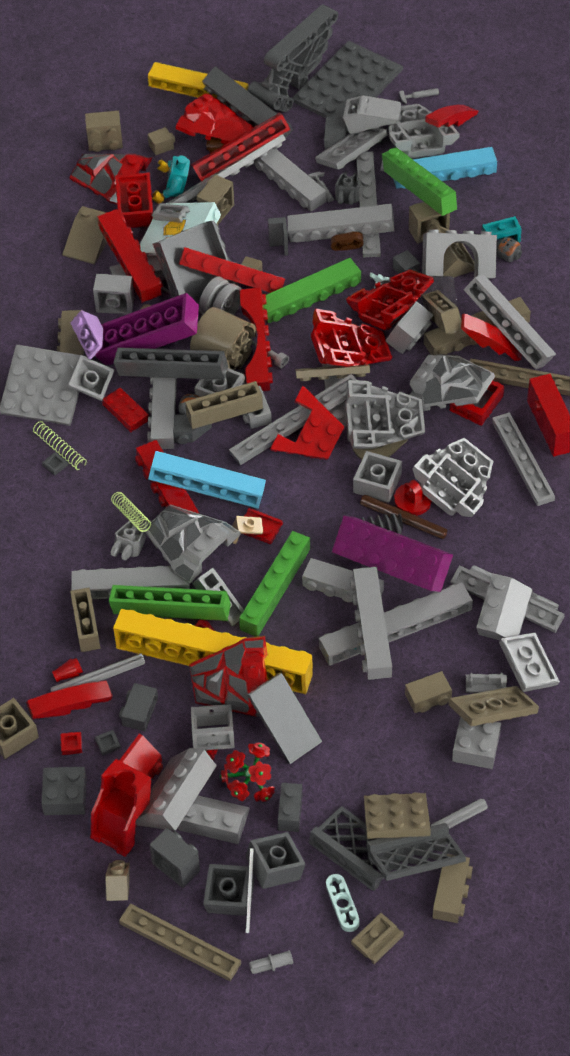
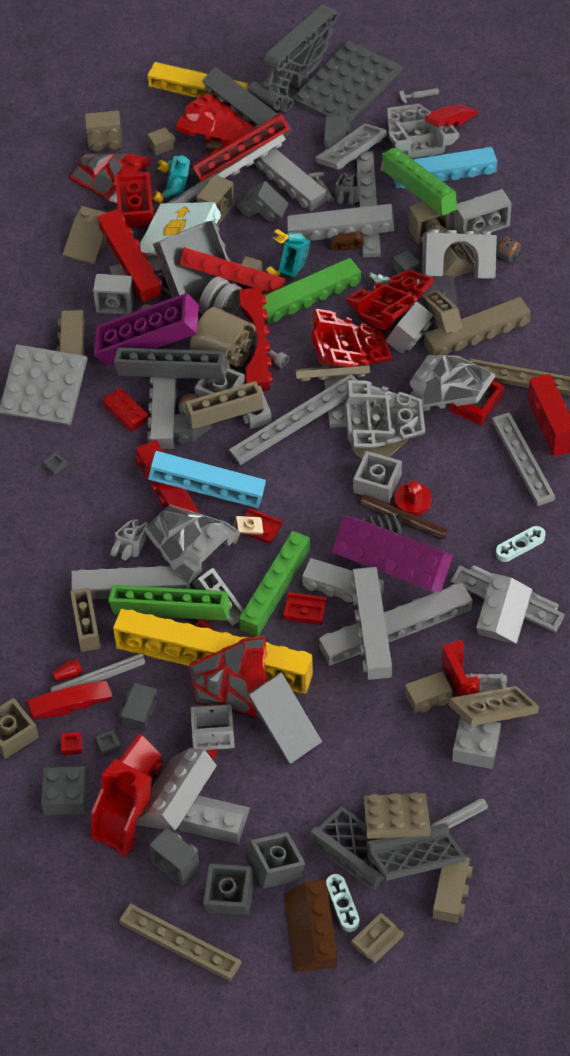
(57, 444): yellowish green piece -> none
(88, 332): lavender slope -> none
(91, 378): light grey slope -> none
(117, 881): dark tan slope -> none
(133, 514): yellowish green piece -> none
(169, 215): light grey tile -> none
(249, 890): white sticker -> none
(256, 773): red plant -> none
(264, 200): none -> dark grey brick
(271, 962): light grey axle -> none
(278, 233): dark grey panel -> none
(290, 807): dark grey brick -> none
(293, 255): none -> teal torso
(305, 608): none -> red plate
(311, 927): none -> reddish brown slope
(318, 433): red wing -> none
(370, 113): light grey slope -> none
(452, 666): none -> red panel
(455, 477): light grey wedge -> none
(483, 213): none -> light grey brick
(489, 335): red slope -> none
(504, 228): teal panel -> none
(509, 321): light grey brick -> none
(523, 537): none -> light aqua beam
(529, 662): light grey tile -> none

